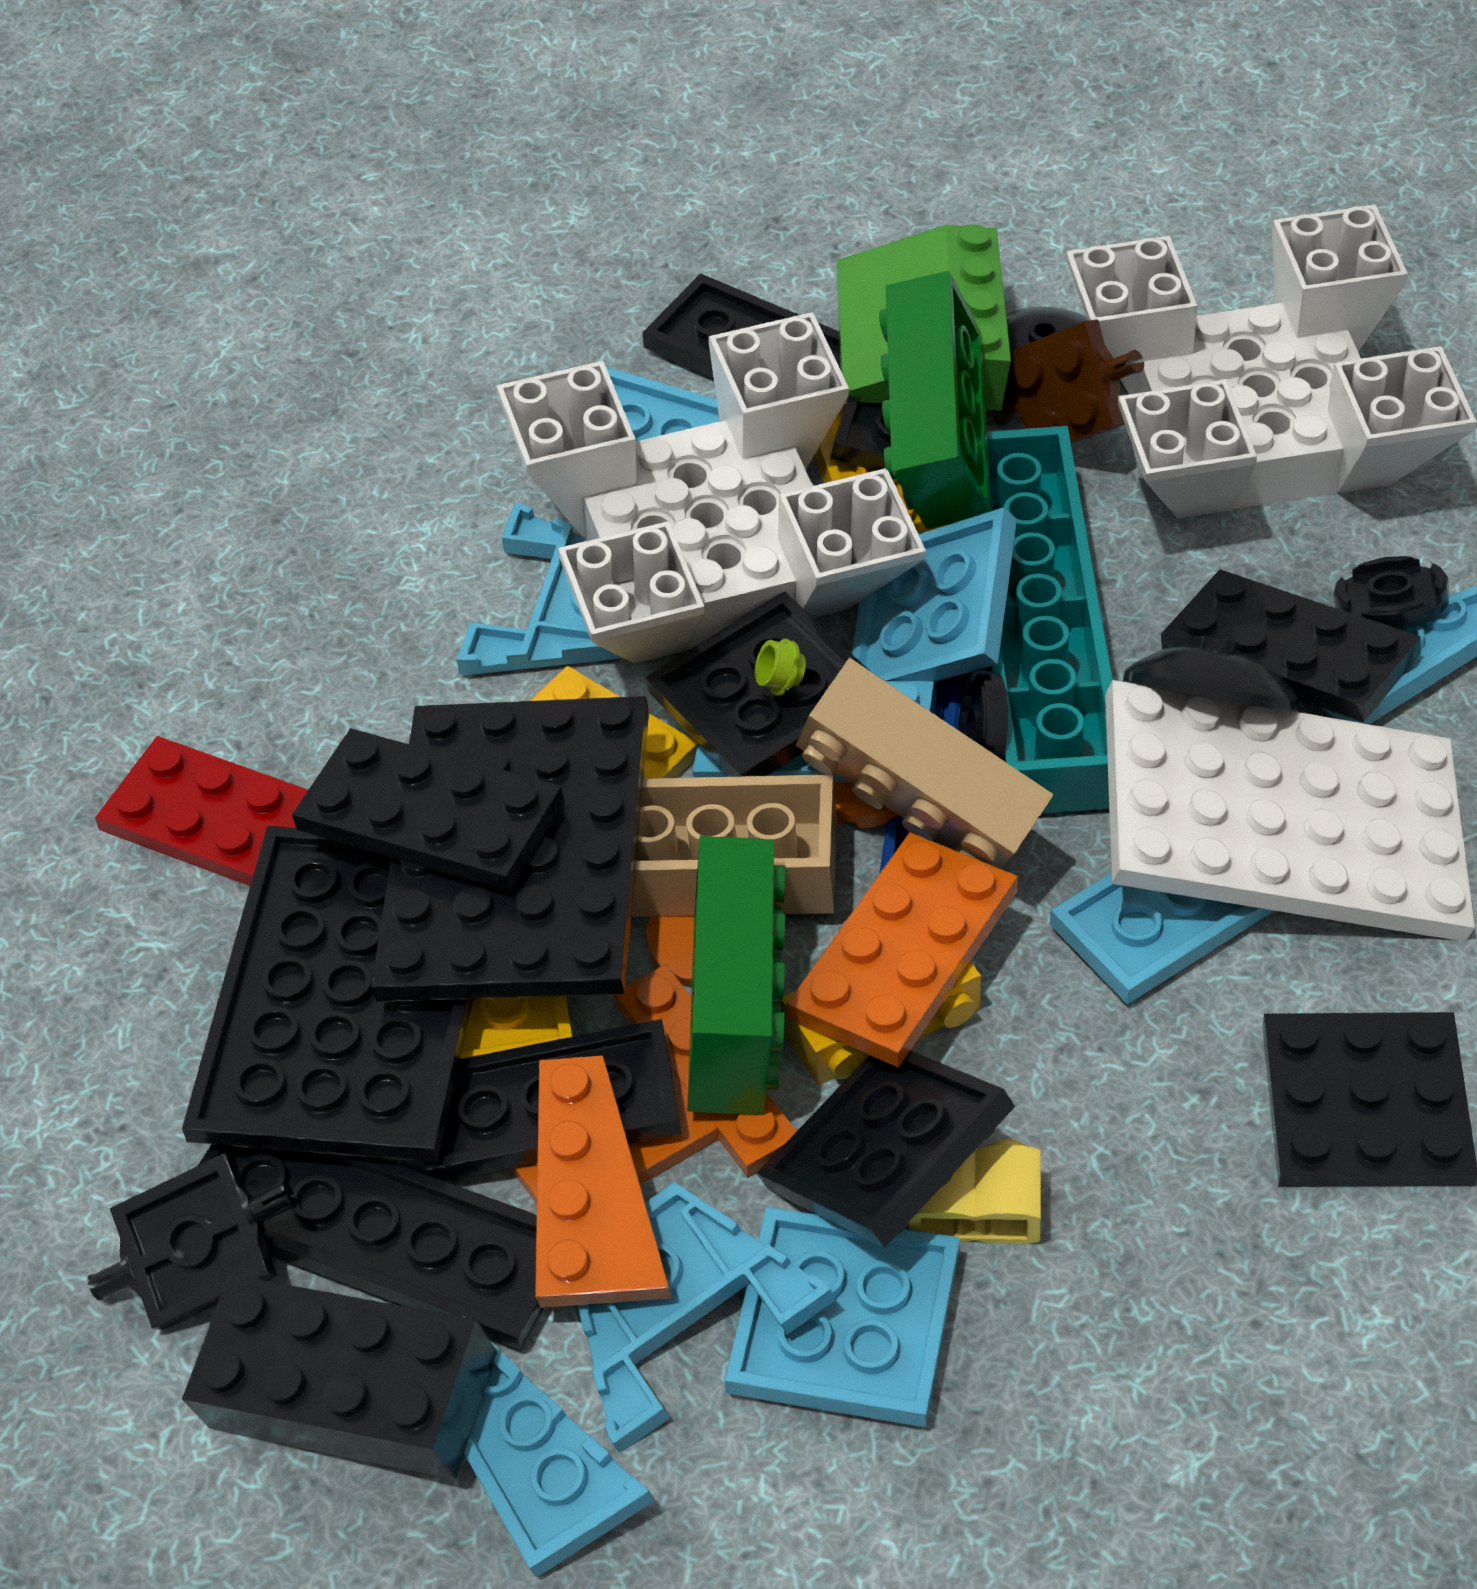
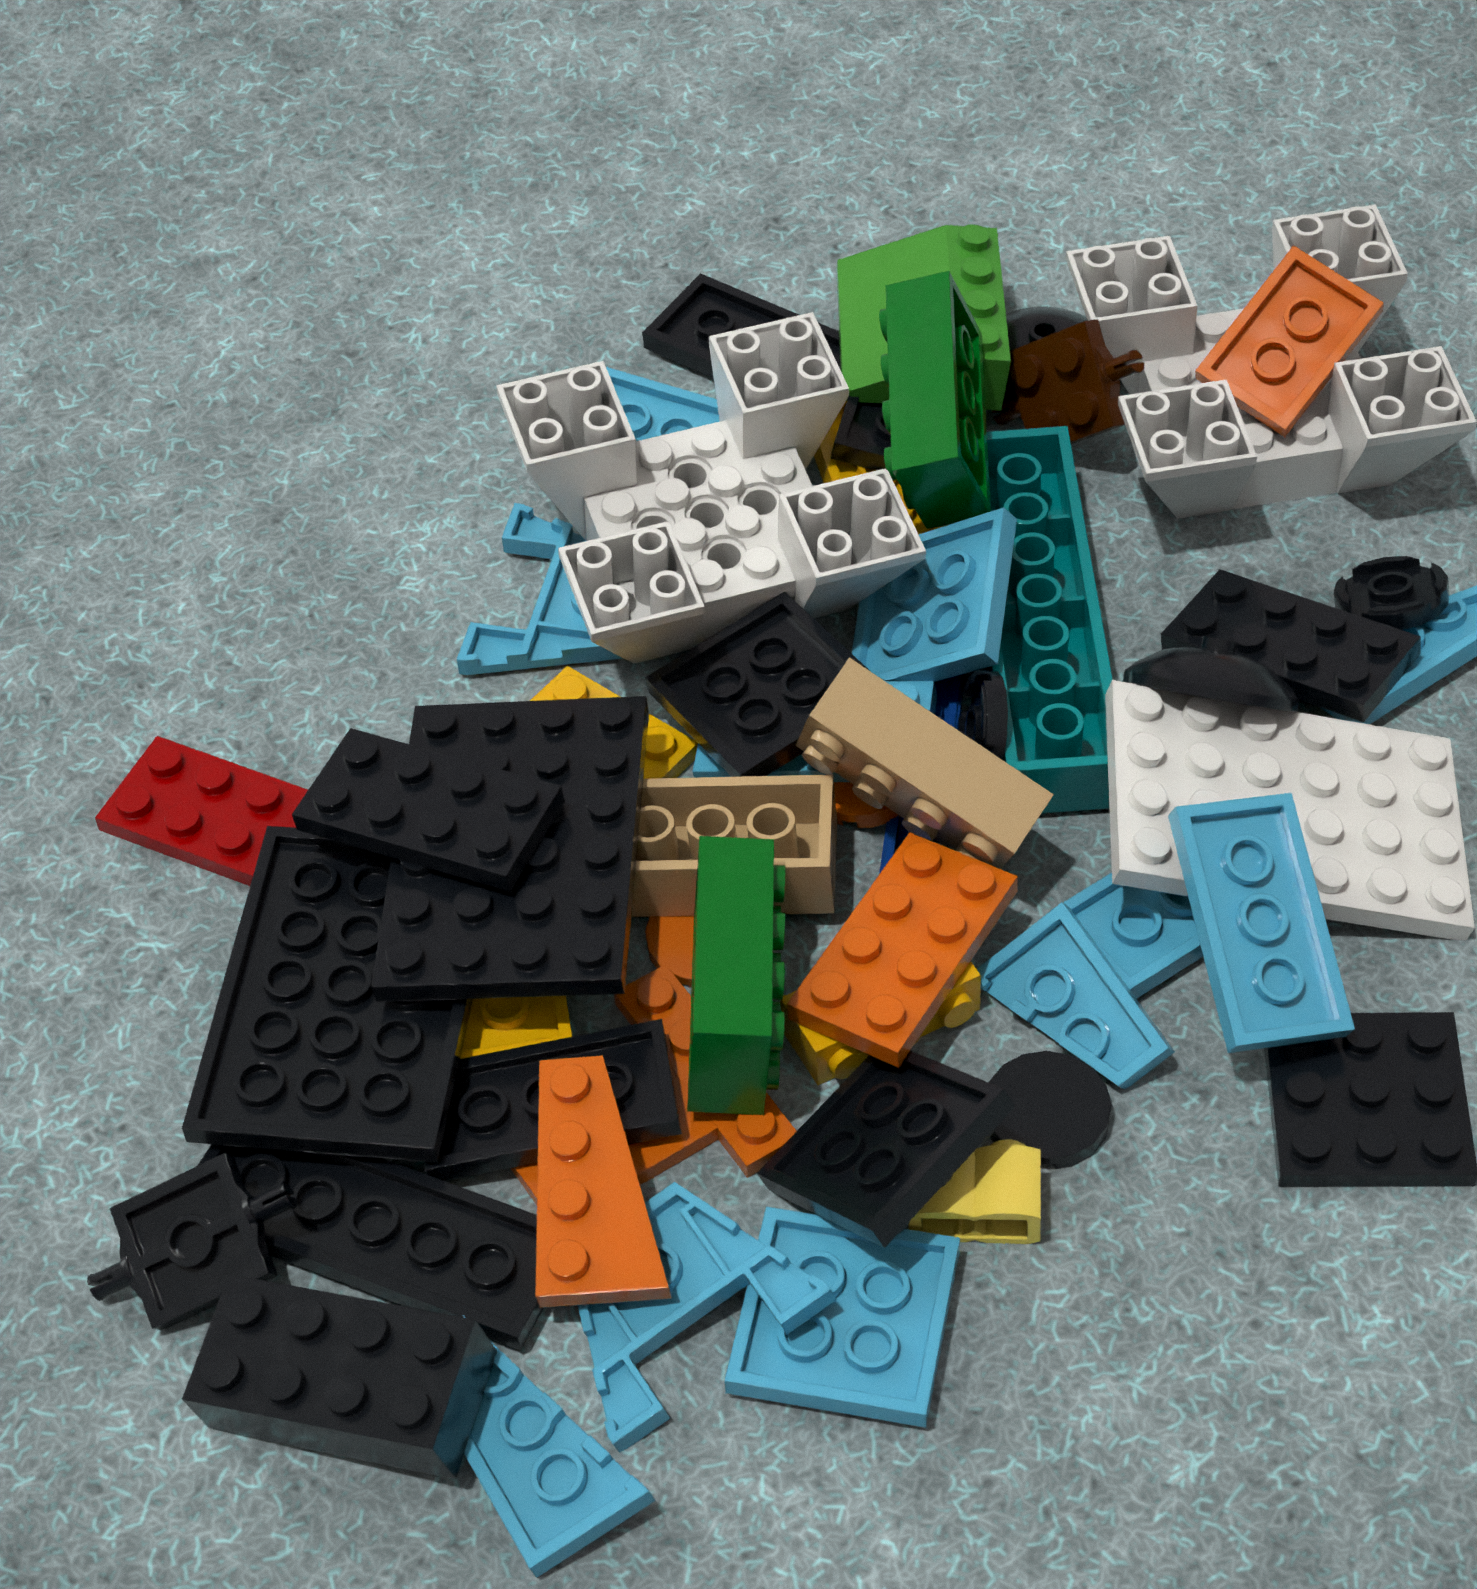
(779, 666): lime plate -> none
(1057, 1106): none -> black tile
(1076, 997): none -> medium azure wing
(1260, 922): none -> medium azure plate
(1289, 339): none -> orange plate

